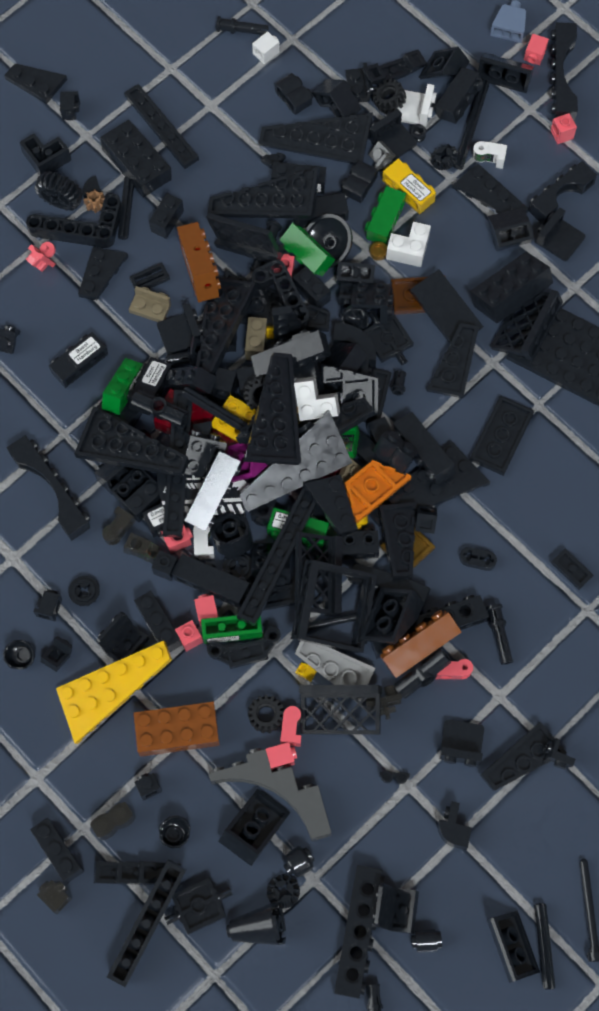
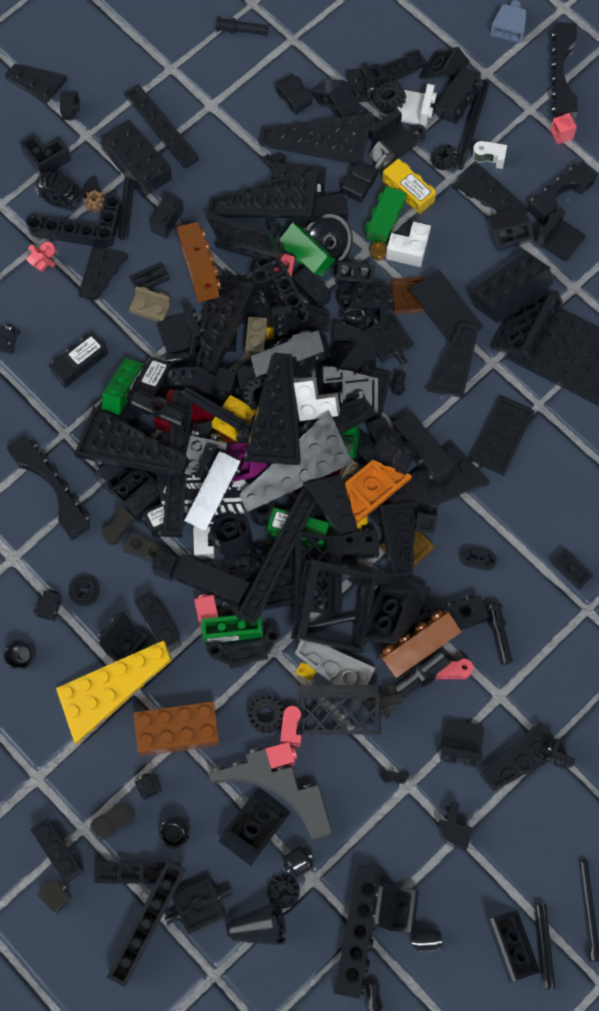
(57, 654): black bracket -> none
(174, 545): coral brick -> none
(189, 635): coral brick -> none
(266, 47): white brick -> none
(505, 72): black slope -> none
(536, 49): coral brick -> none

